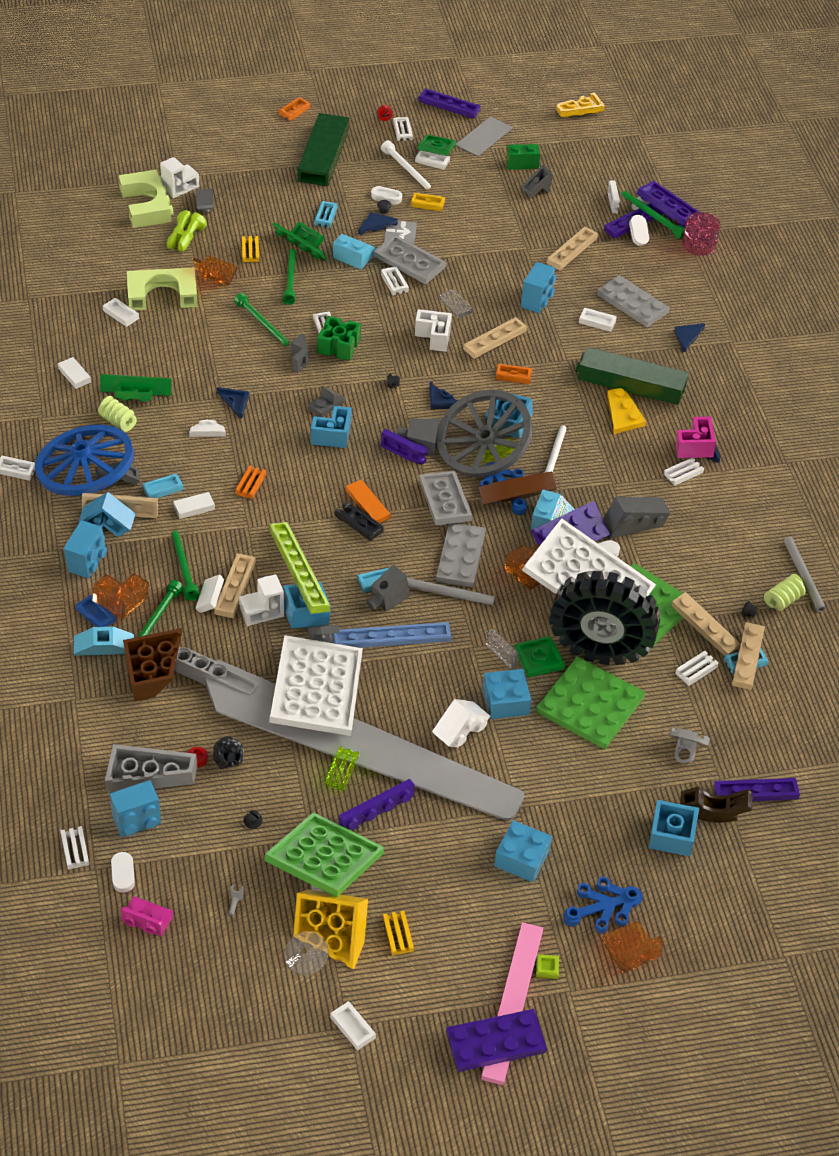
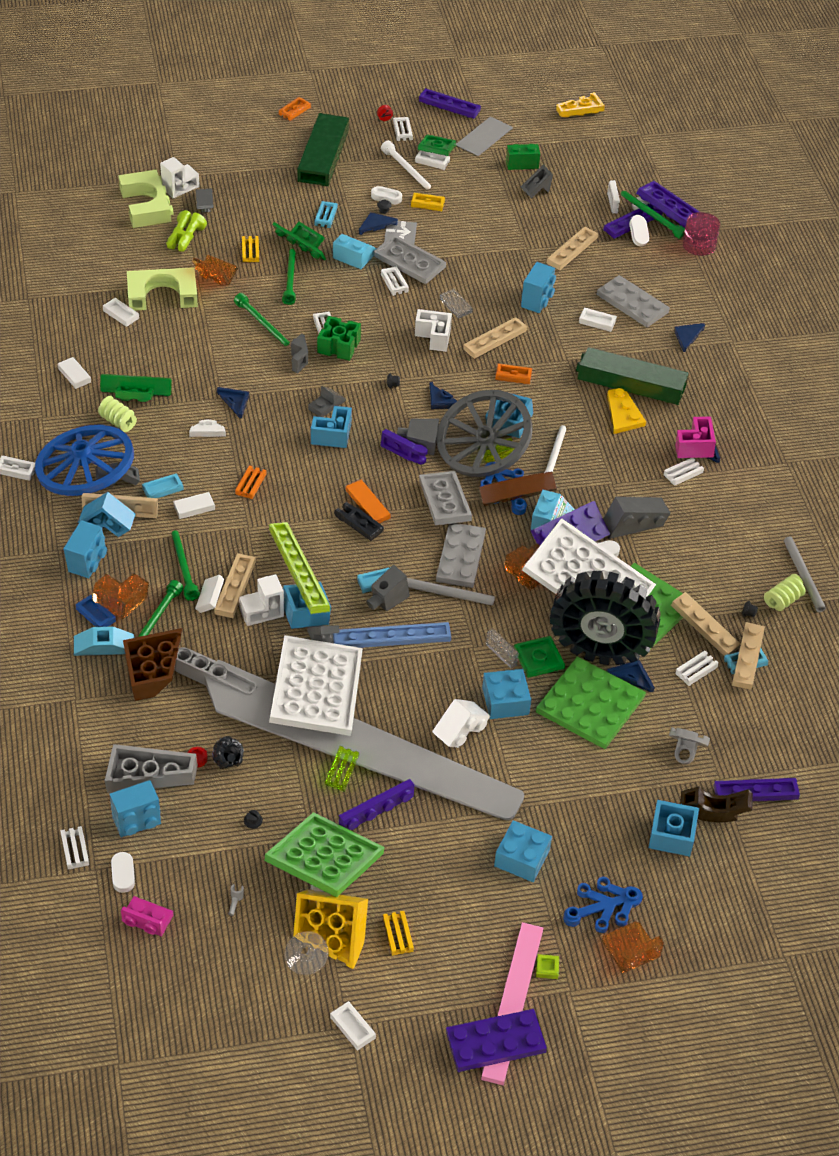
(633, 674): none -> dark blue tile

